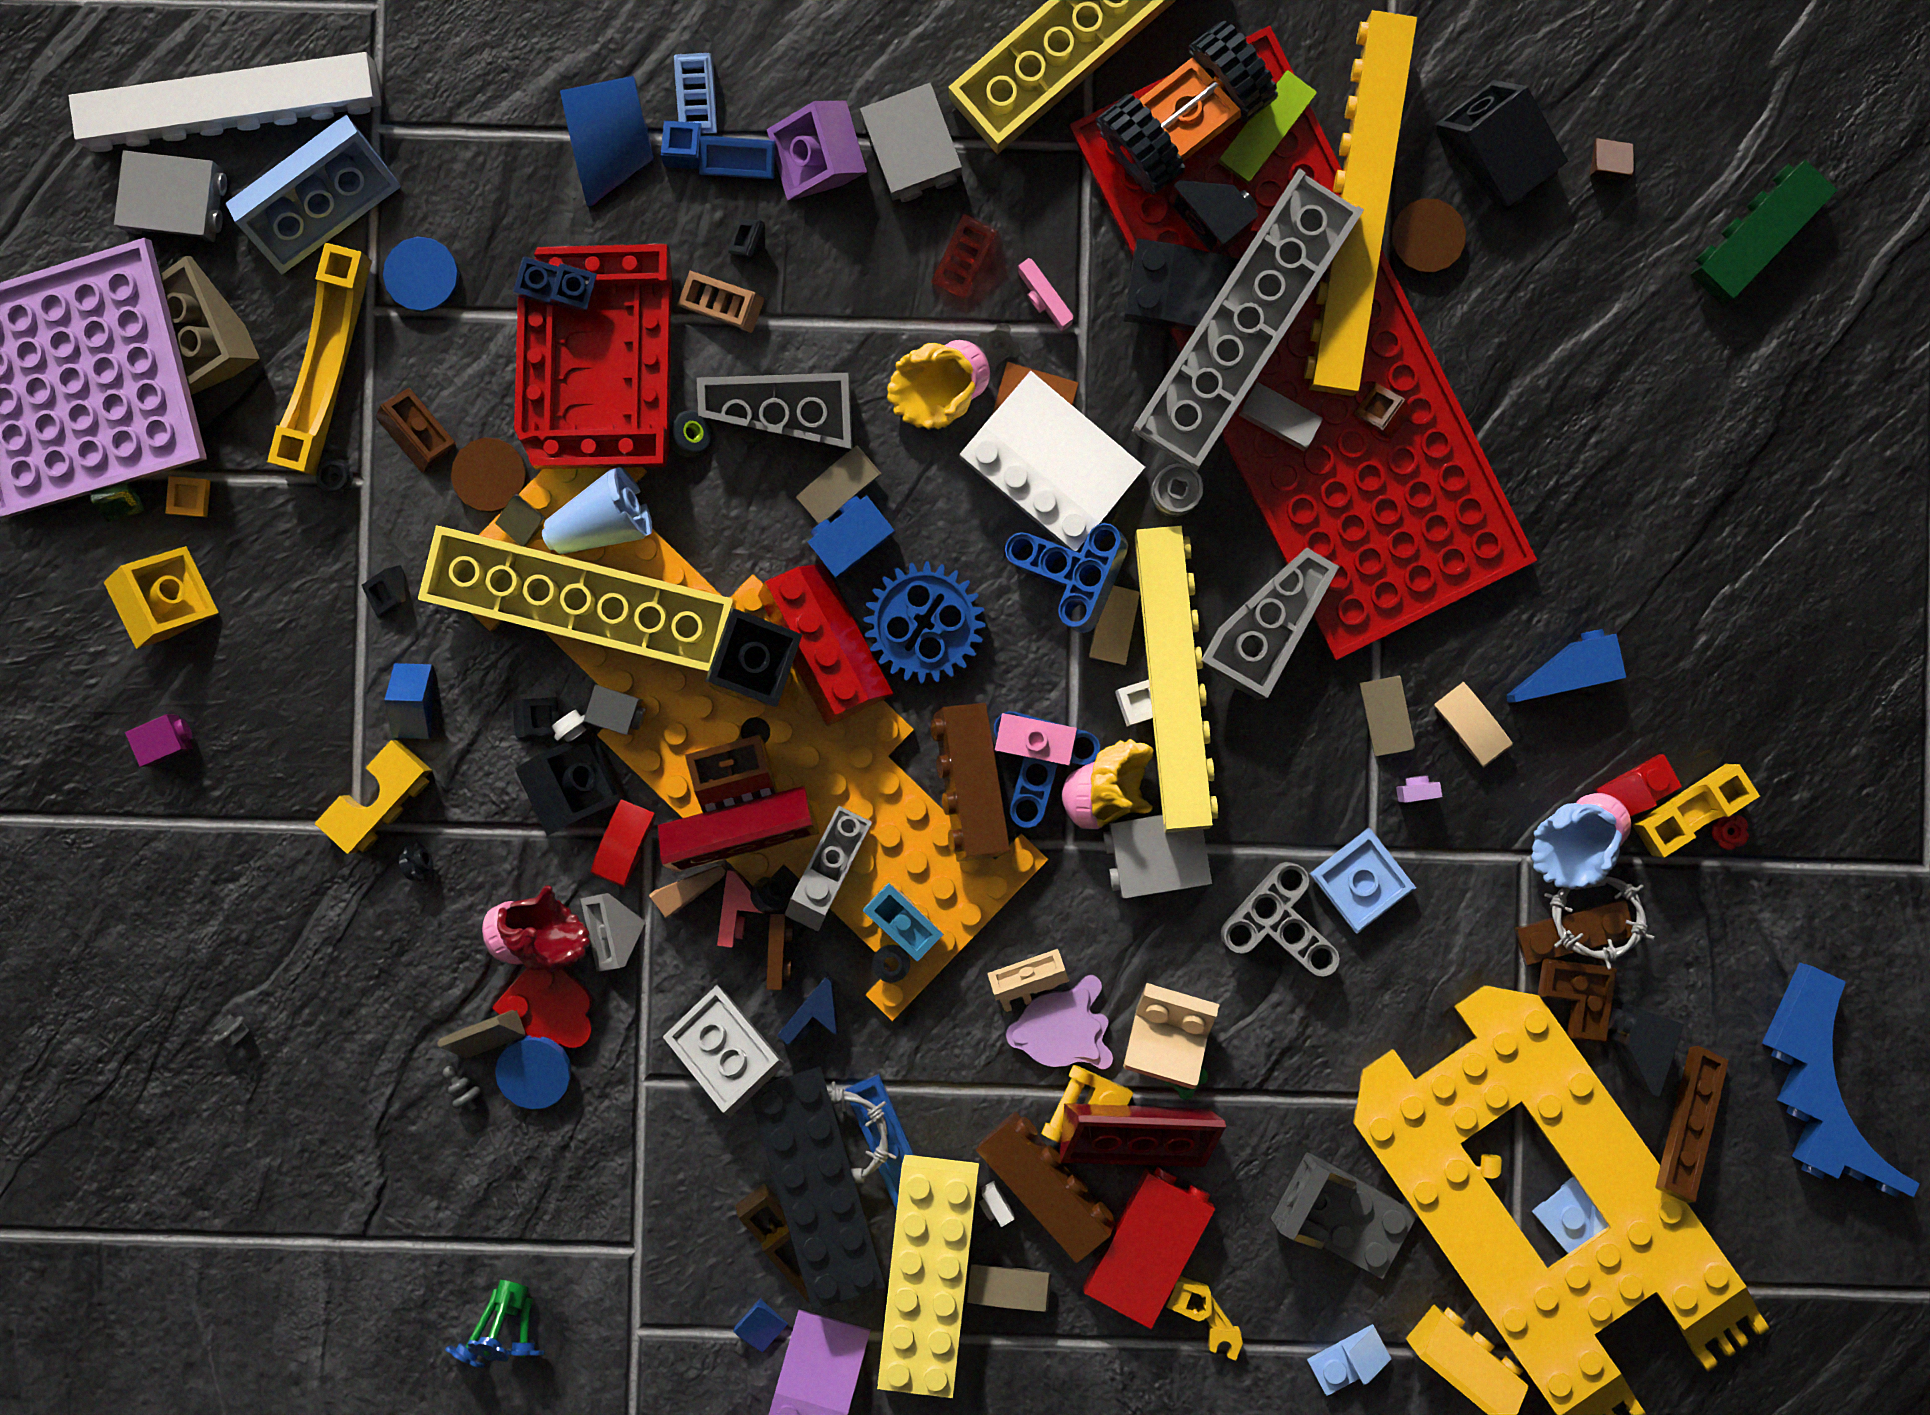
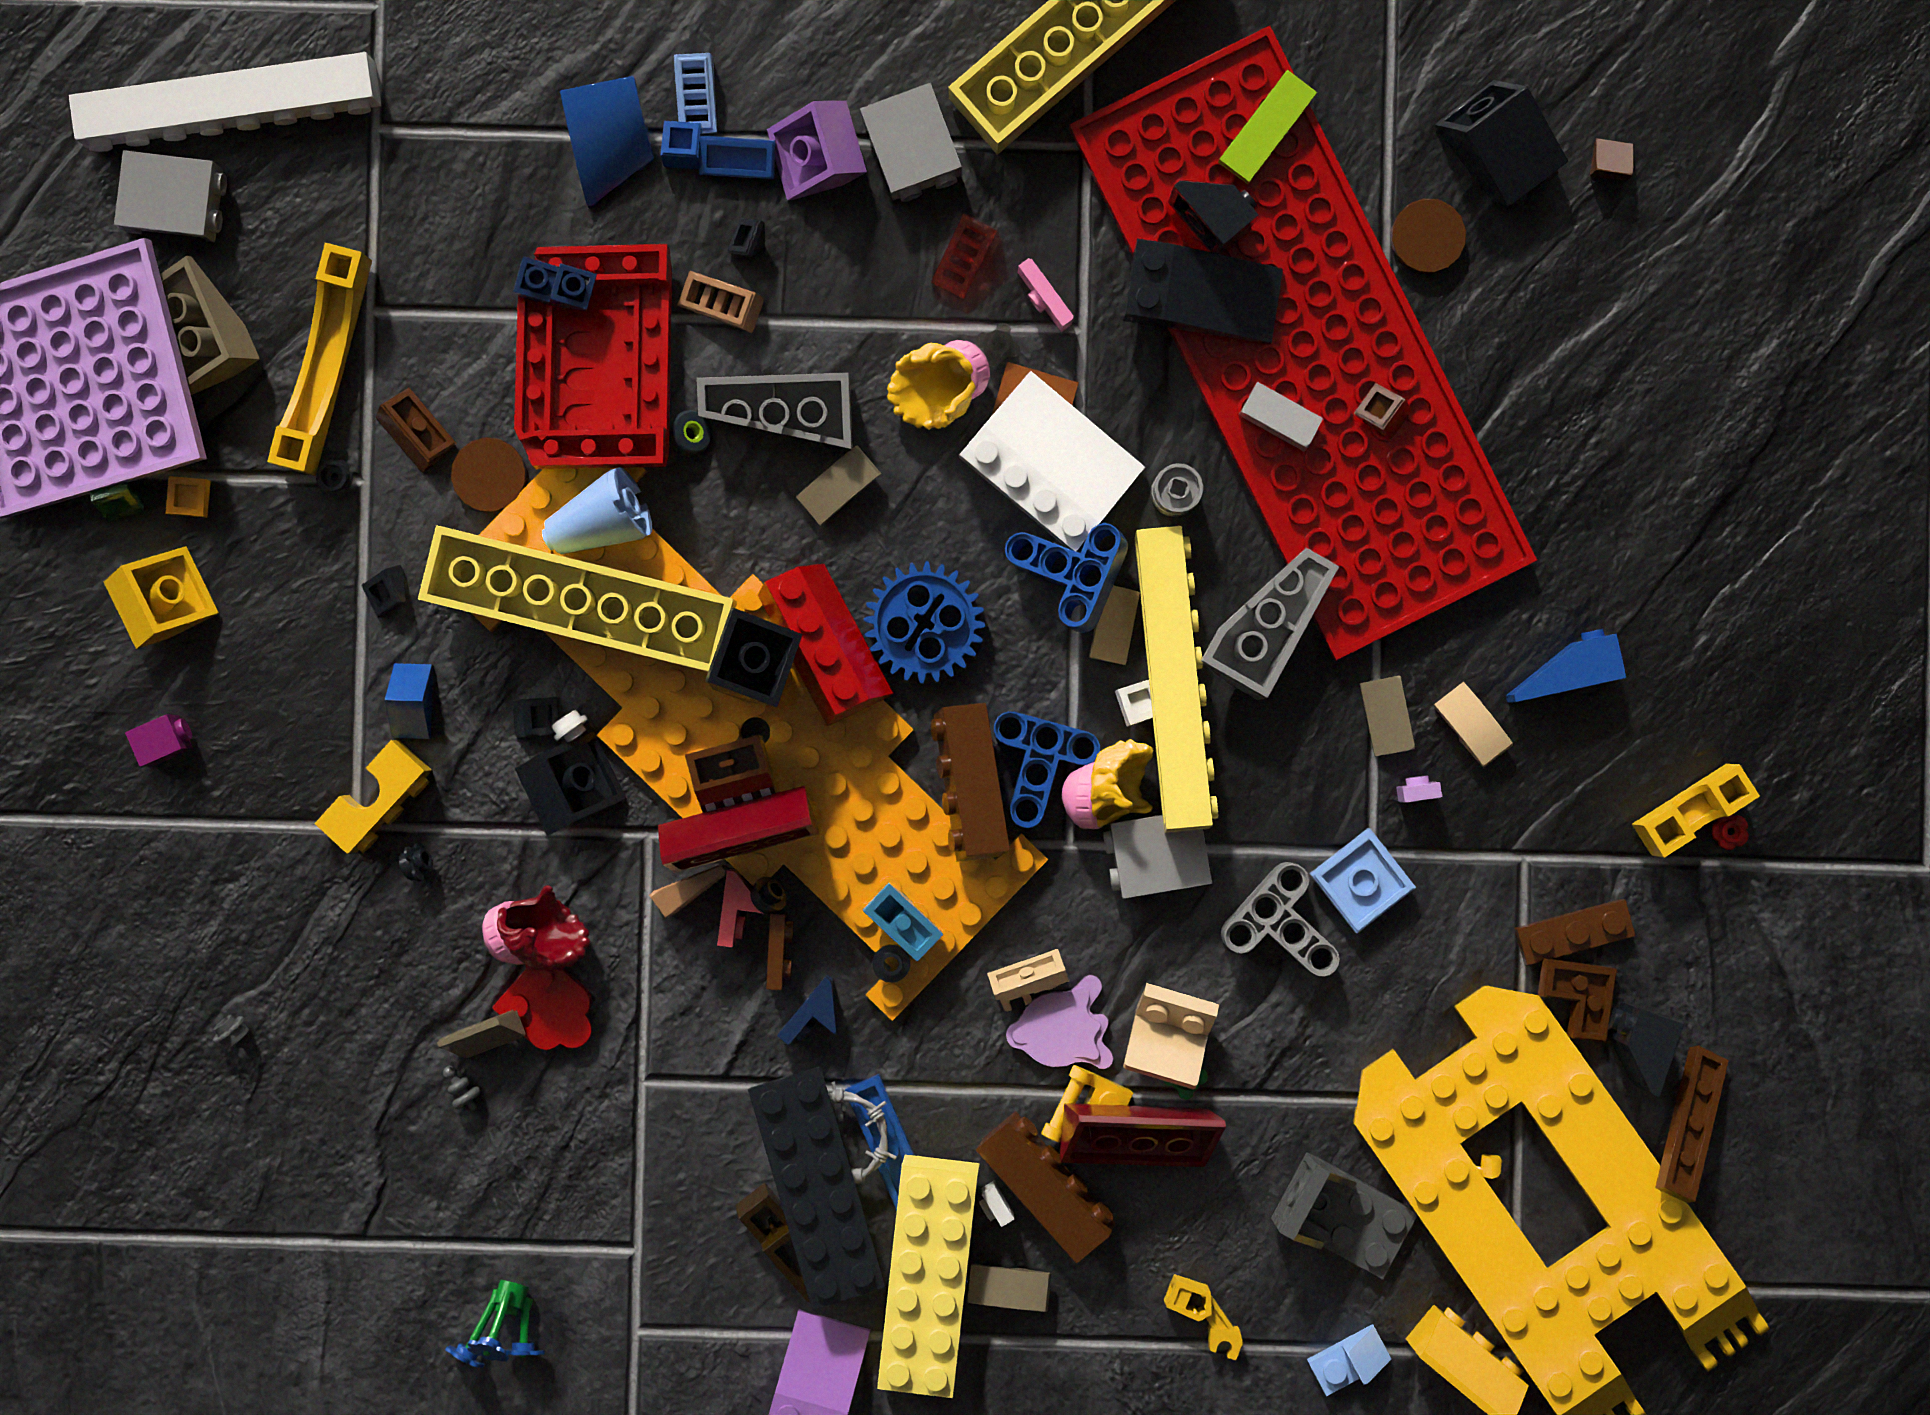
(312, 195): light blue slope -> none
(421, 274): blue tile -> none
(520, 520): slope -> none
(533, 1072): blue tile -> none
(611, 930): light grey slope -> none
(615, 710): dark grey brick -> none
(622, 843): red slope -> none
(723, 1051): plate -> none
(760, 1326): blue slope -> none
(827, 868): light grey slope -> none
(850, 536): blue brick -> none
(1035, 739): bright pink plate -> none
(1149, 1246): red brick -> none
(1188, 108): black plate -> none
(1247, 320): light grey tile -> none
(1365, 183): yellow brick -> none
(1570, 1216): light blue plate -> none
(1581, 841): light blue hair -> none
(1610, 953): light grey piece -> none
(1643, 785): red slope -> none
(1763, 232): dark green brick -> none
(1803, 1038): blue arch -> none

